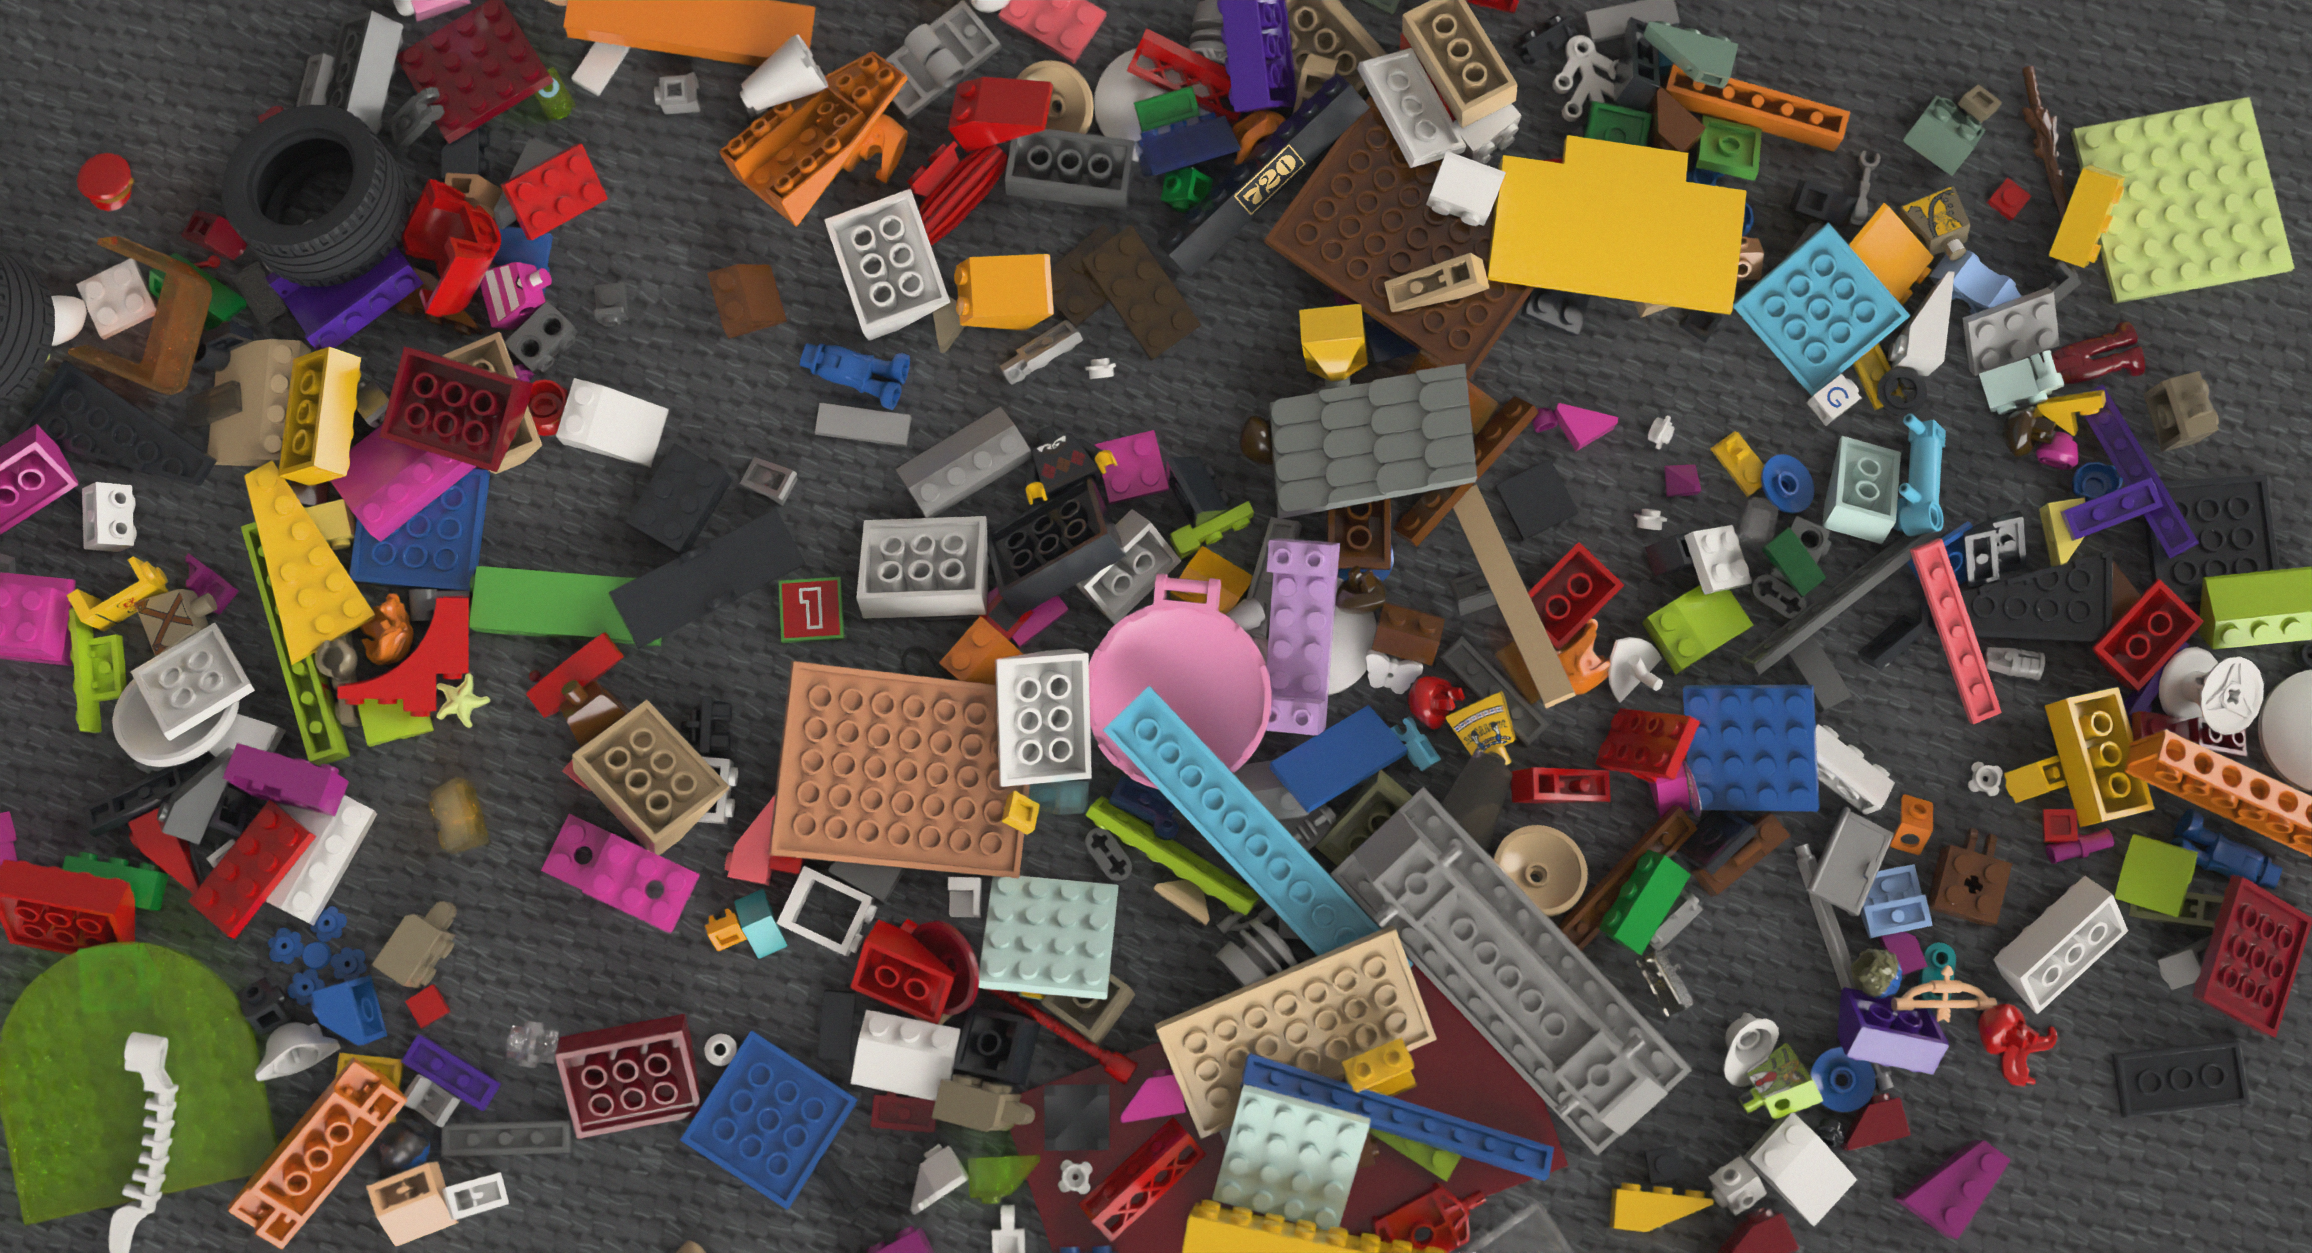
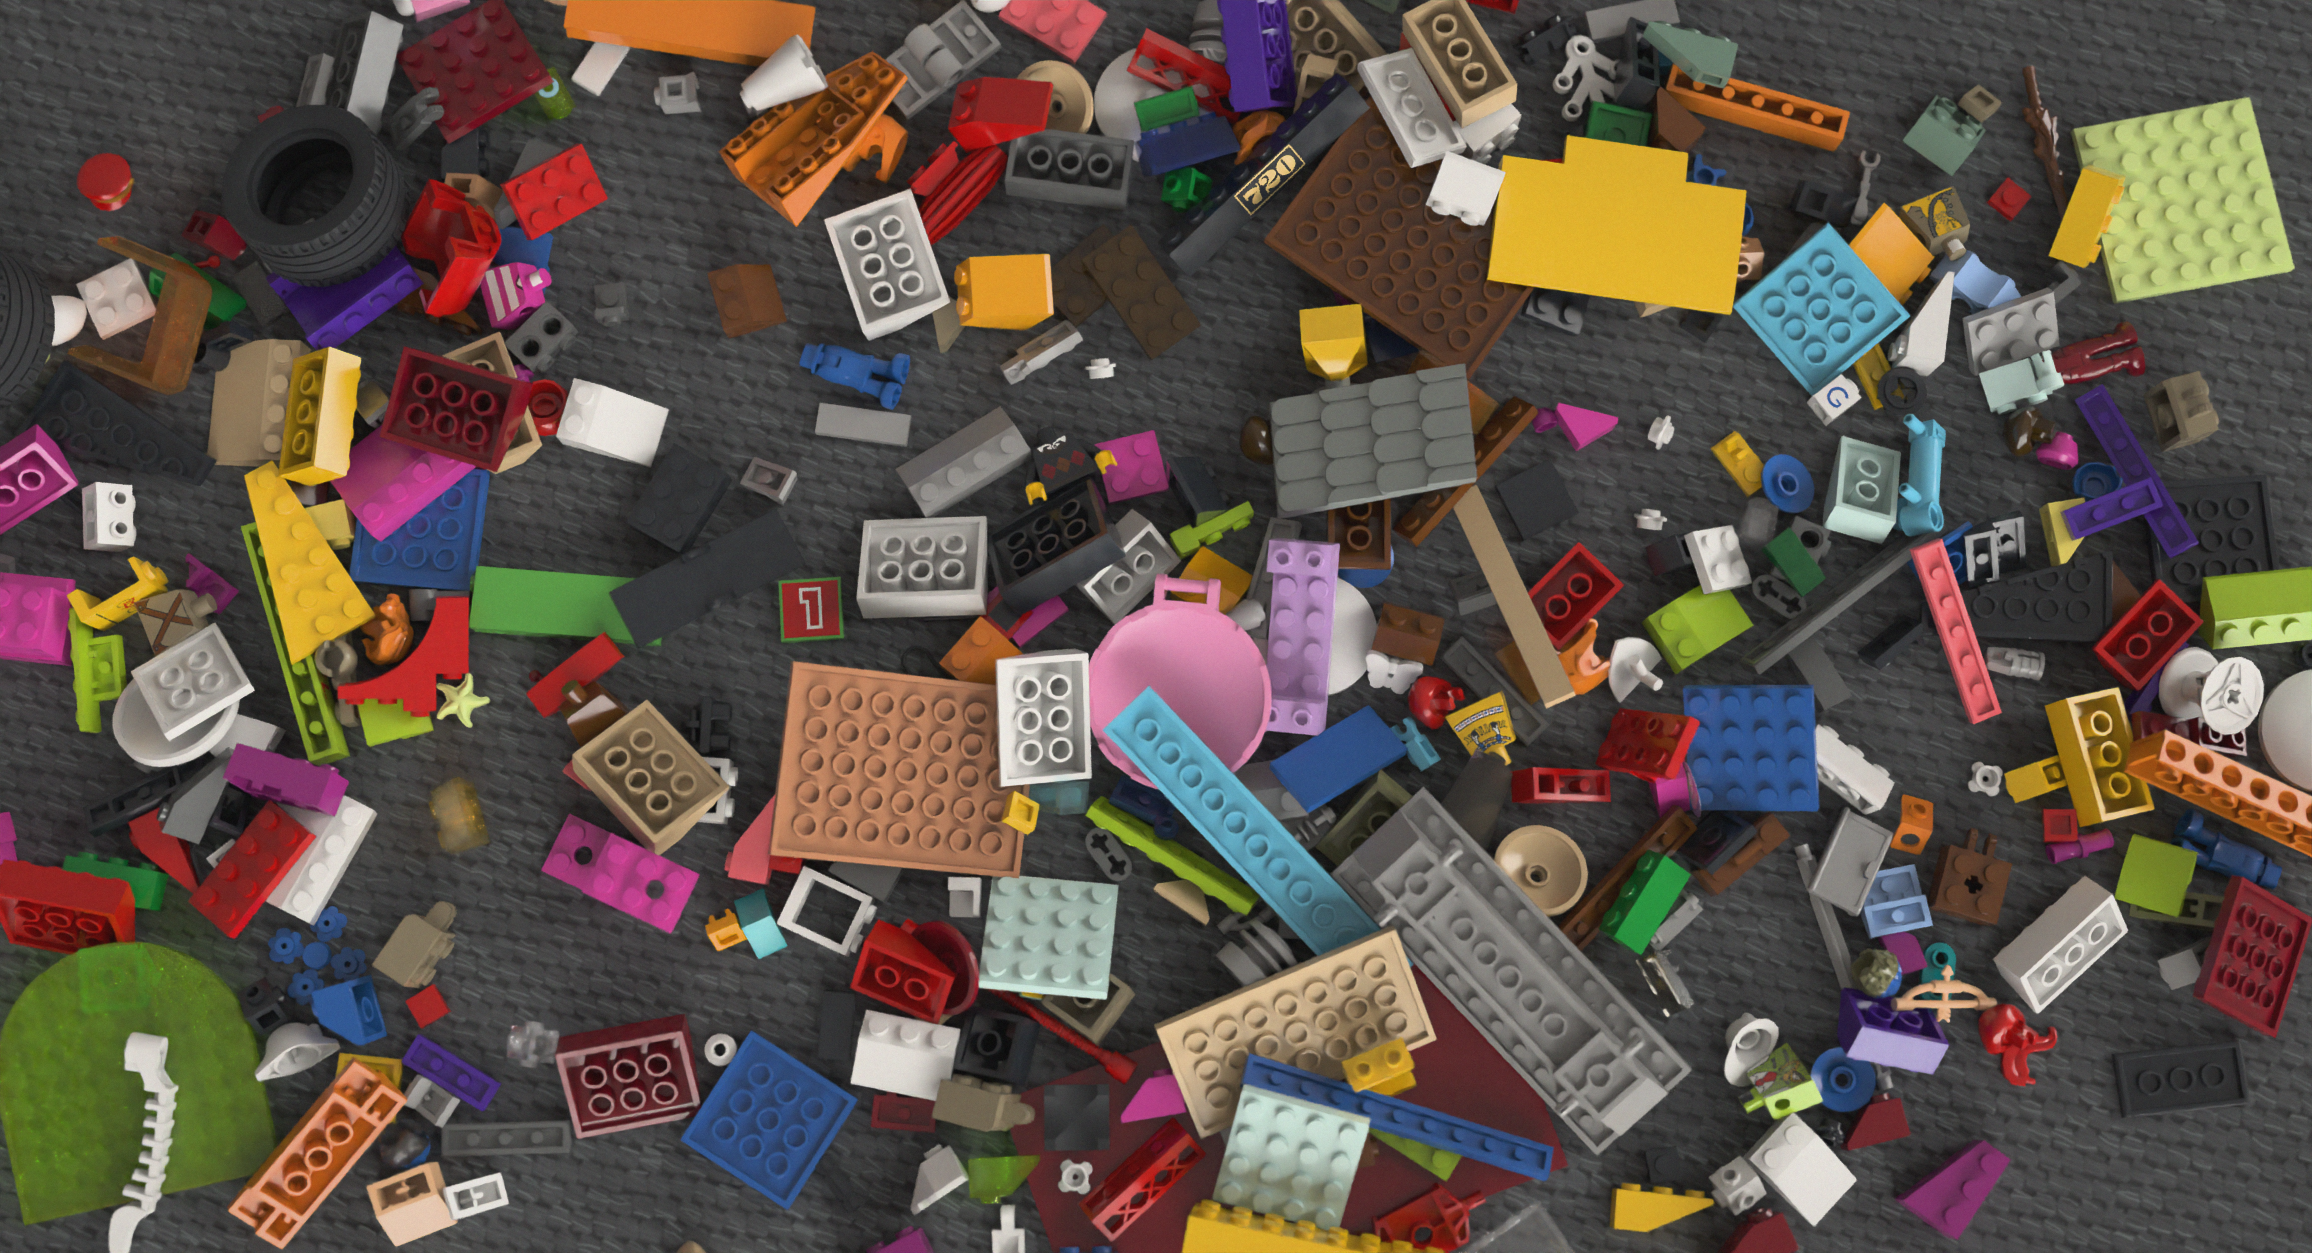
(213, 404): clear smoke tile -> none
(1360, 593): dark brown piece -> none
(1438, 283): tan slope -> none
(1682, 480): magenta slope -> none
(1729, 148): bright green plate -> none
(2063, 408): yellow slope -> none

